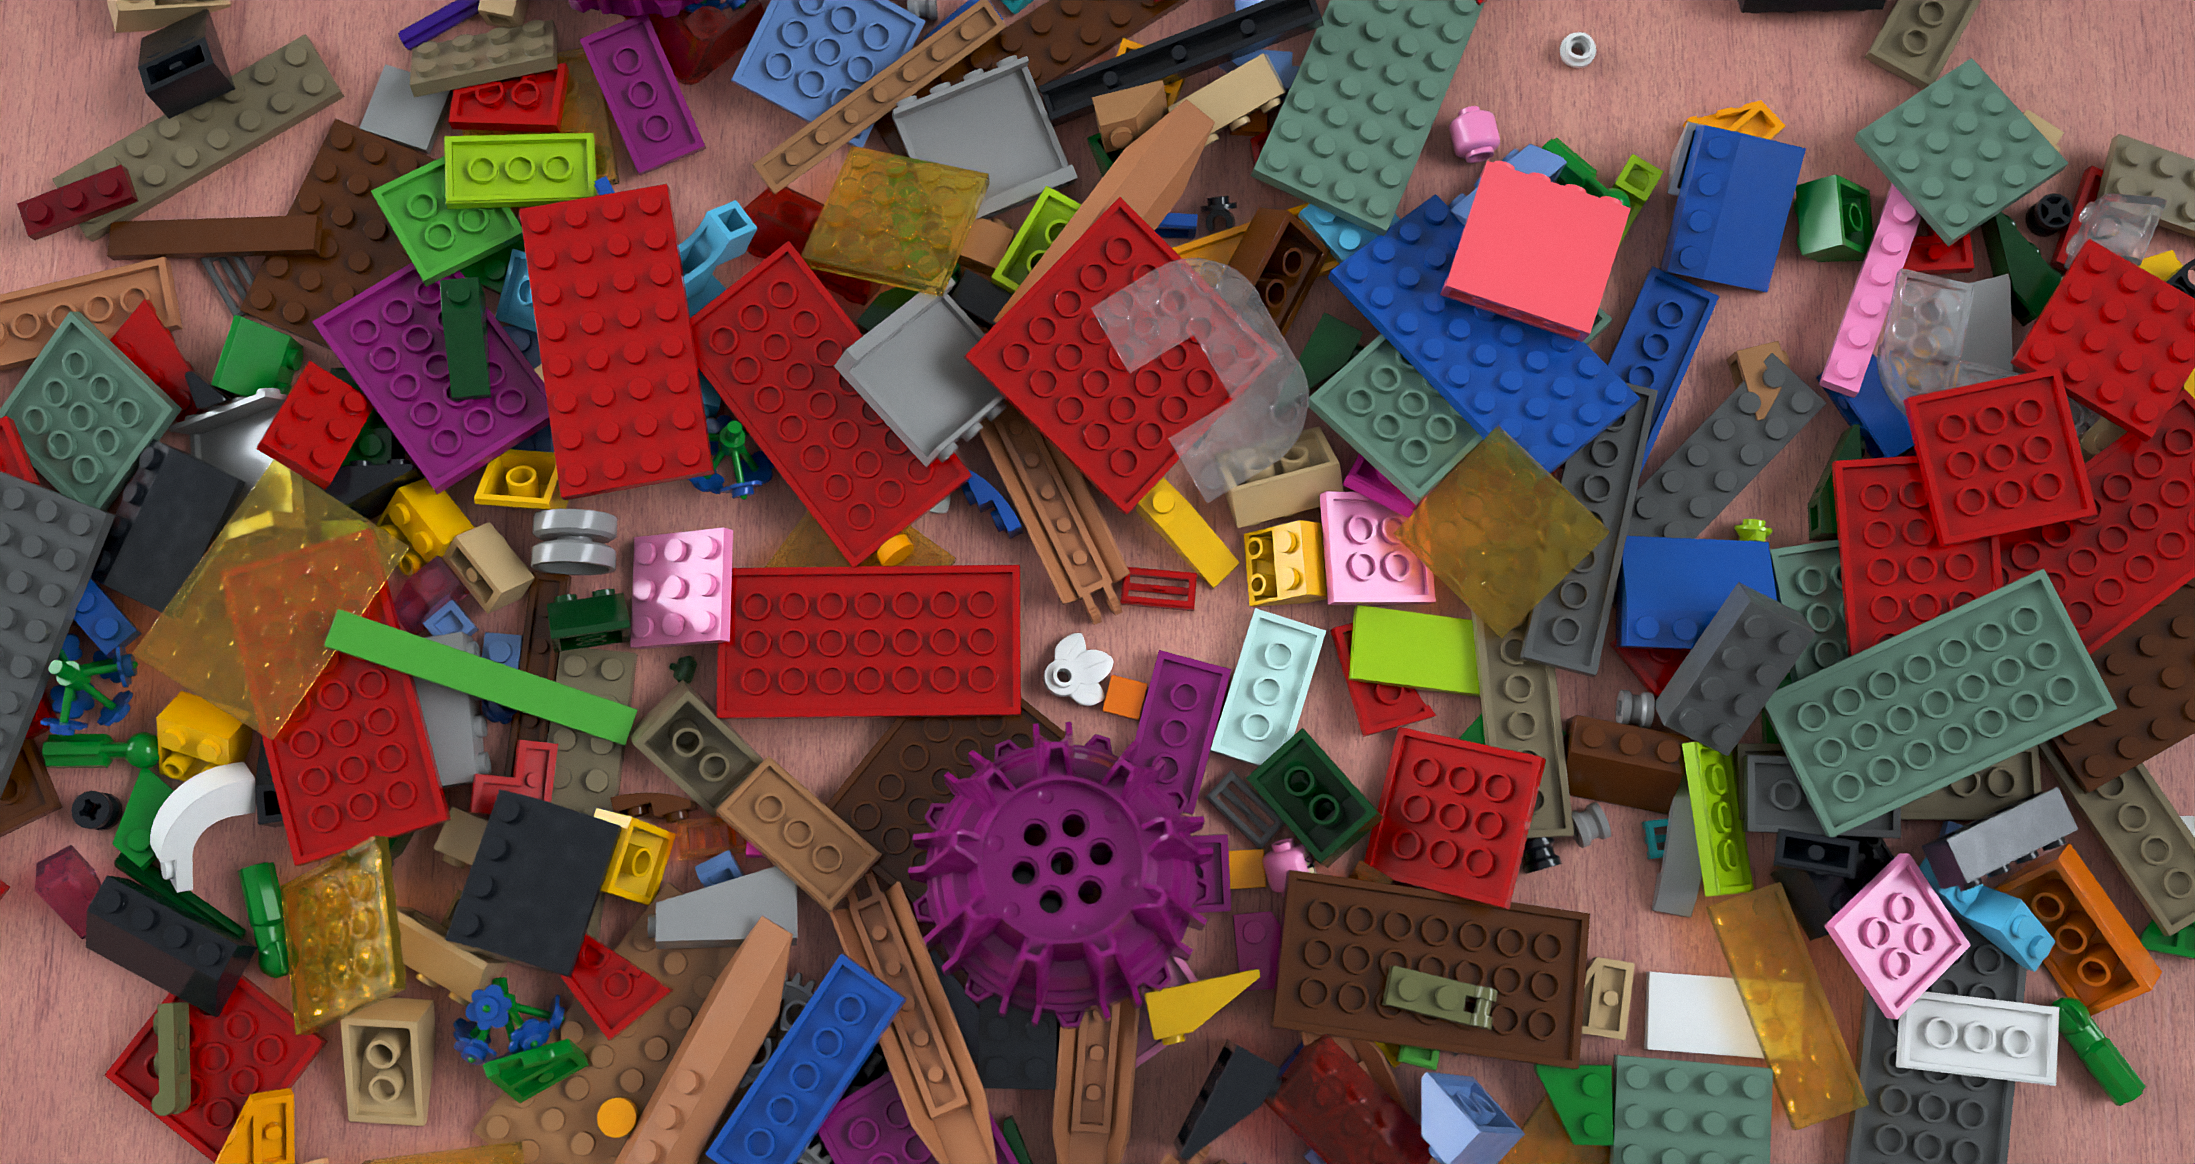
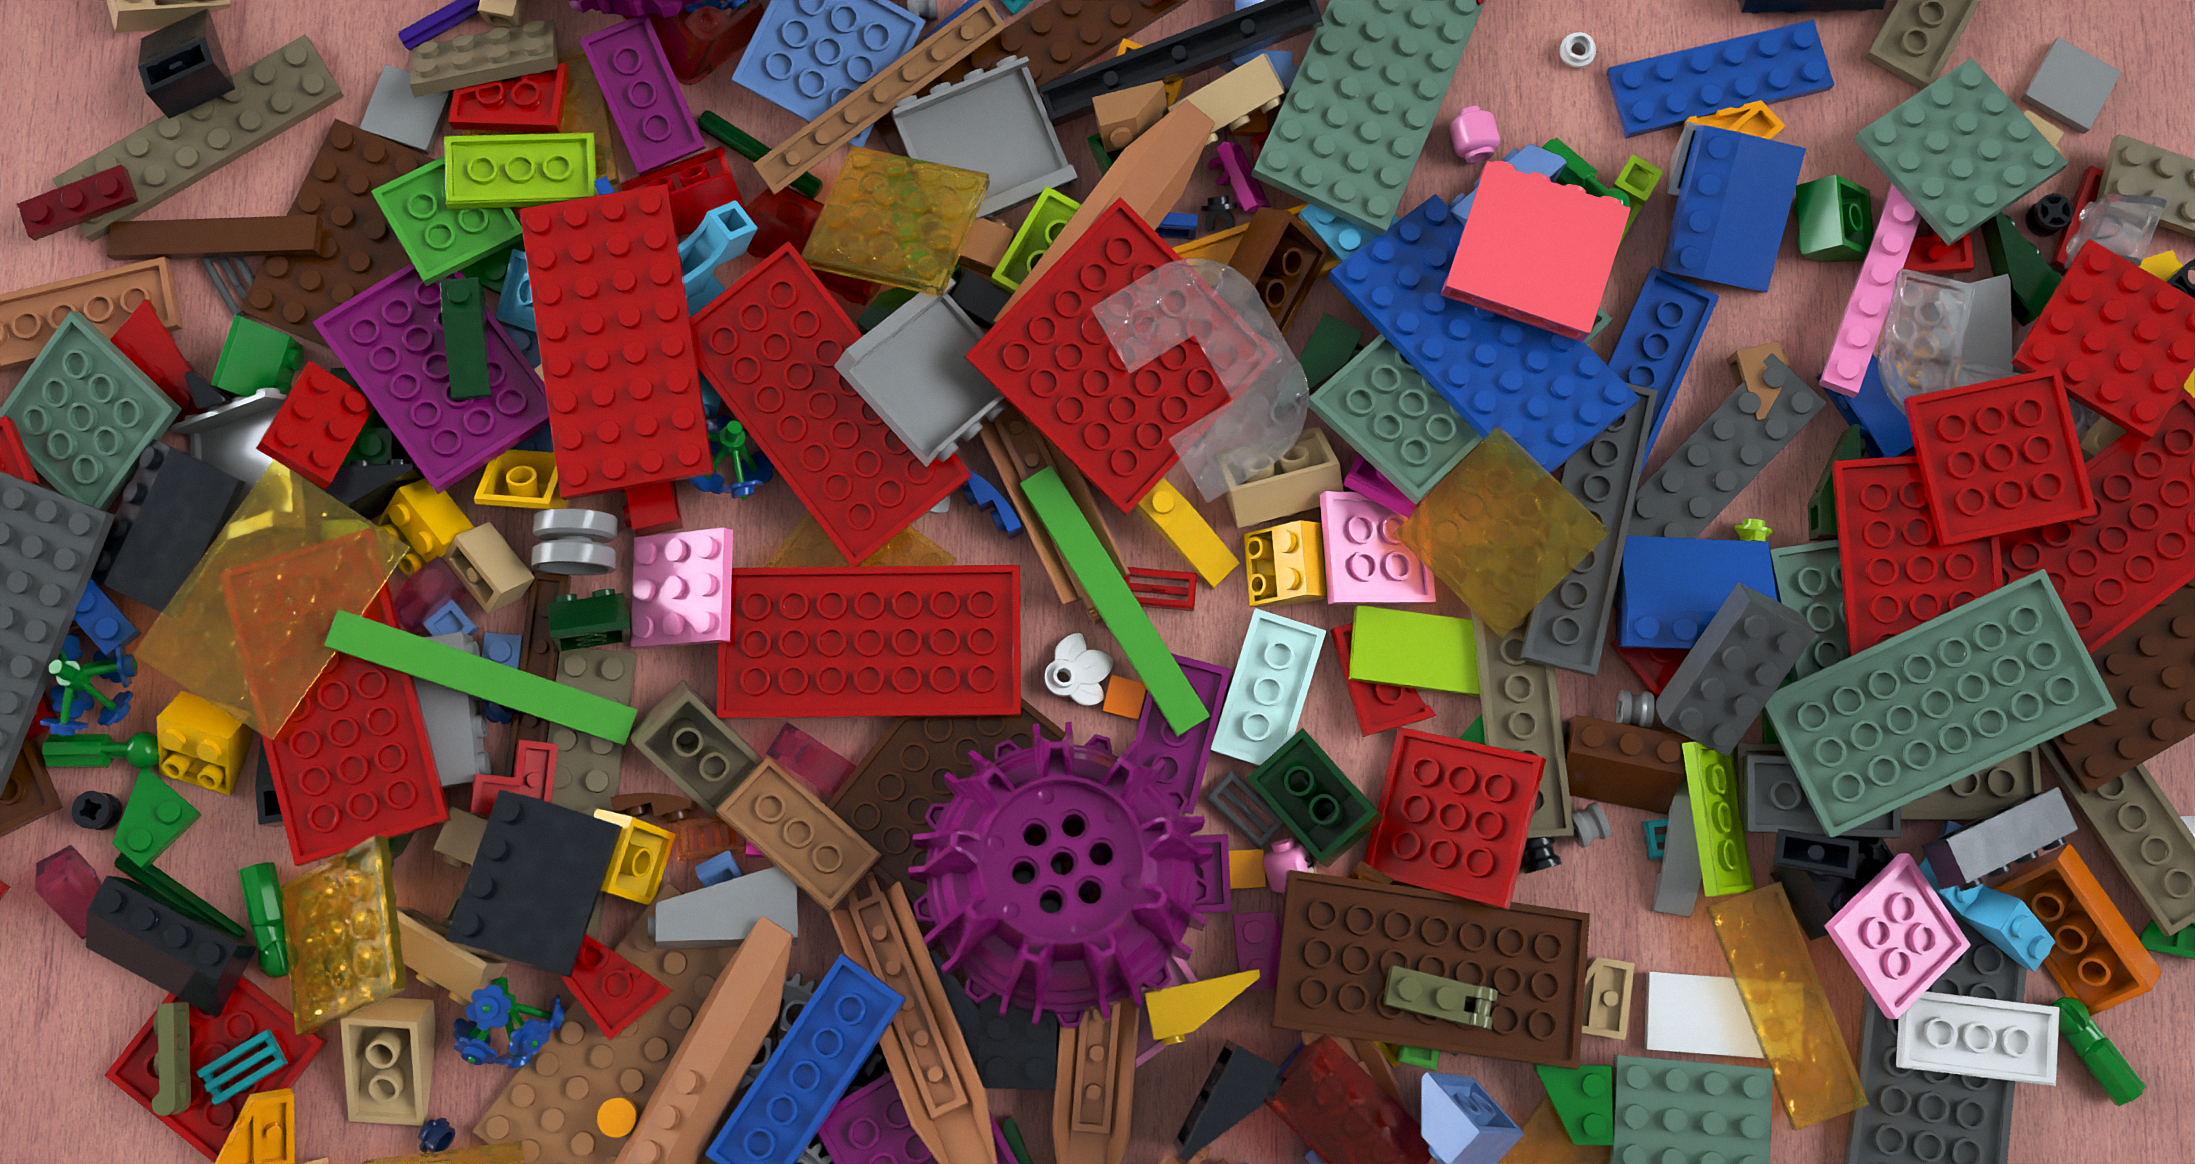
(191, 810): white arch -> none
(213, 1084): none -> teal tile
(436, 1135): none -> dark blue plate
(535, 1069): green wing -> none
(652, 509): none -> red brick
(684, 668): clear green rock -> none
(695, 187): none -> red slope
(751, 149): none -> dark green axle
(810, 759): none -> clear pink slope
(895, 550): light orange tile -> none
(1114, 601): none -> bright green tile
(1237, 172): none -> dark pink plate
(1718, 76): none -> blue plate
(2071, 85): none -> light grey tile

